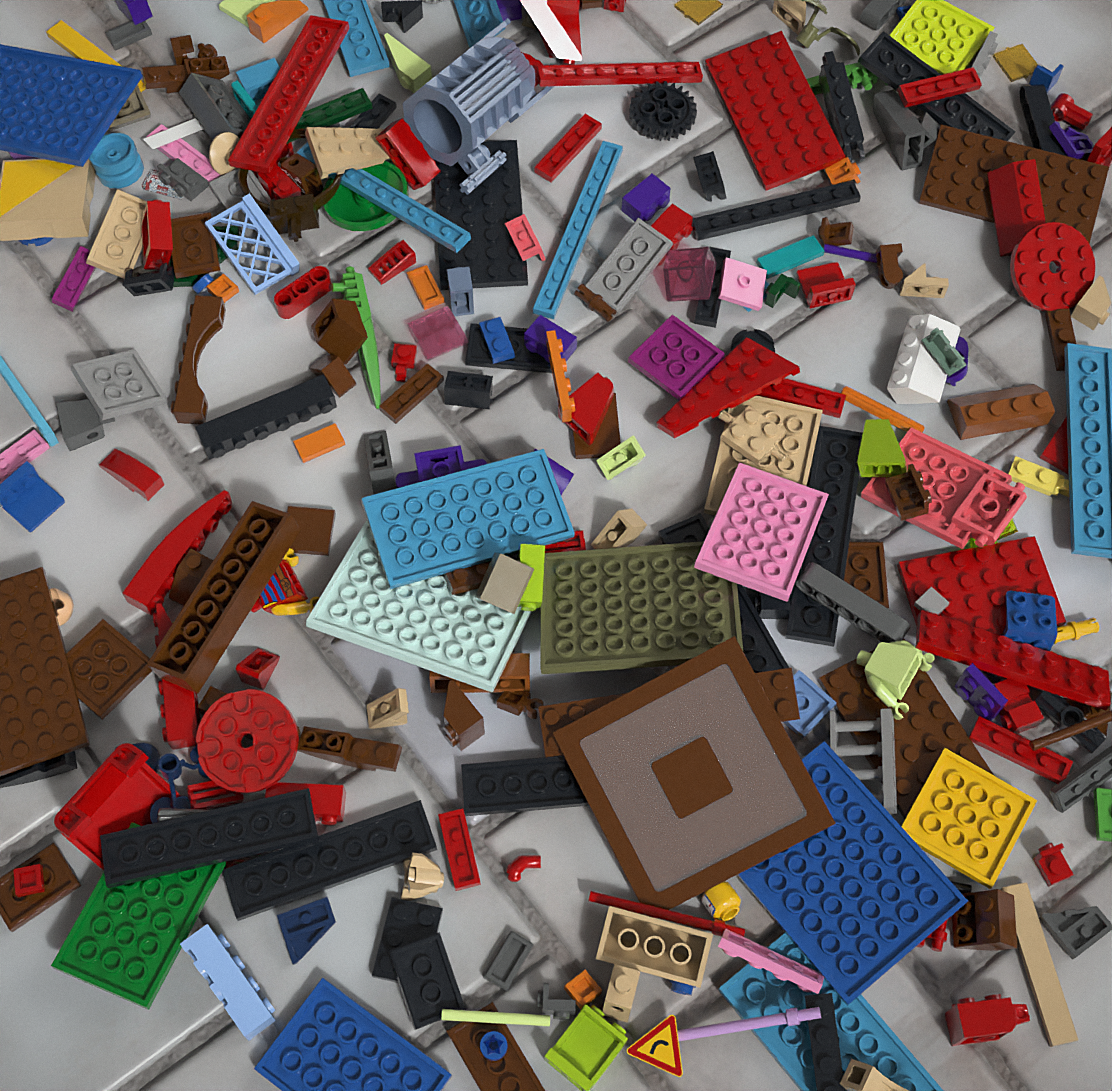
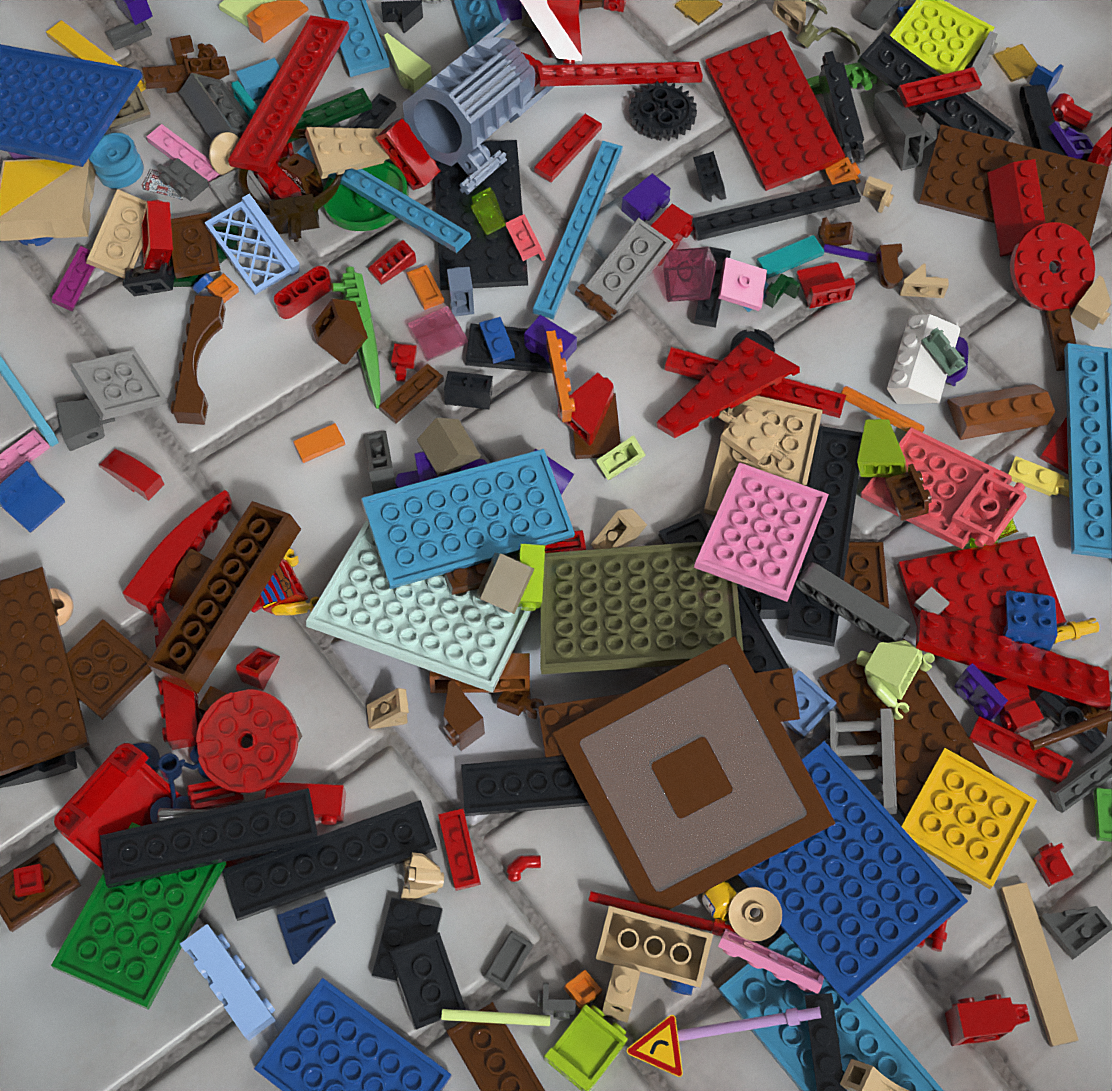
(173, 133): white sticker -> none
(266, 417): black brick -> none
(315, 530): reddish brown tile -> none
(335, 373): reddish brown slope -> none
(349, 750): reddish brown slope -> none
(447, 445): none -> dark tan slope
(488, 211): none -> clear neon green slope
(493, 1046): blue tile -> none
(676, 357): magenta plate -> none
(757, 927): none -> tan dish
(878, 191): none -> tan bracket
(986, 922): reddish brown slope -> none

